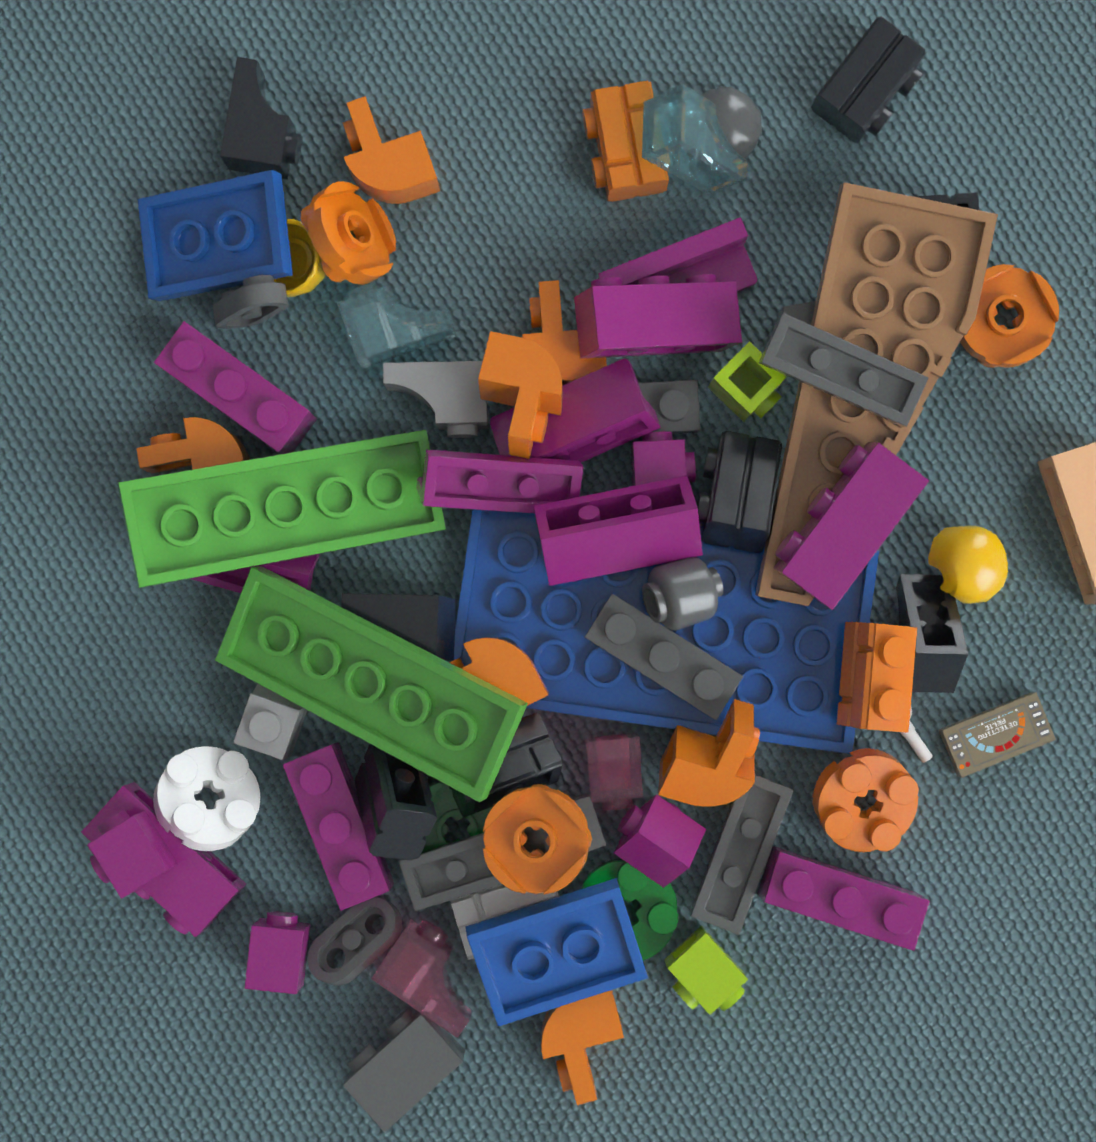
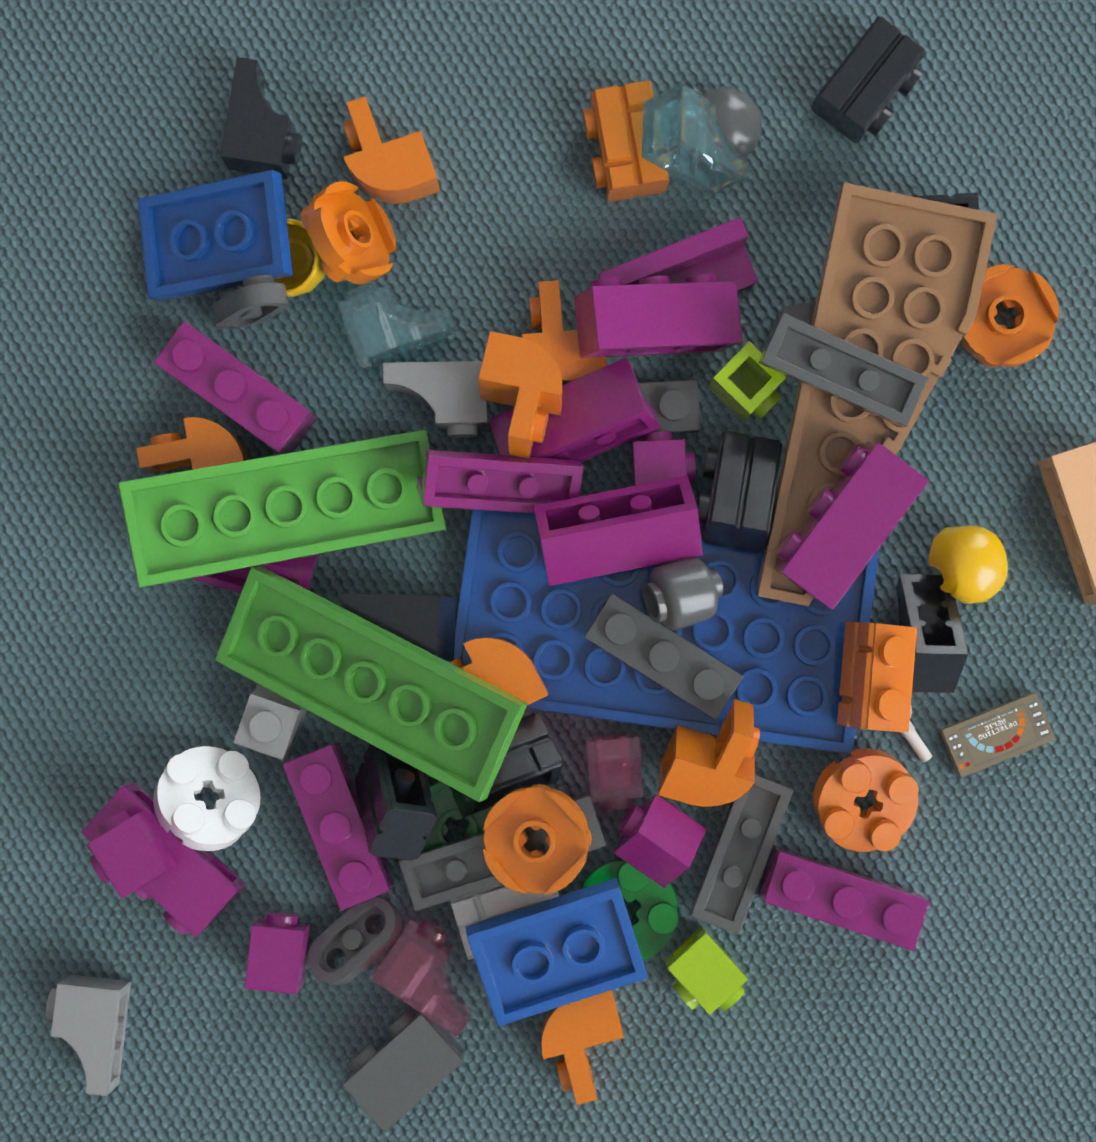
(93, 1020): none -> light grey arch

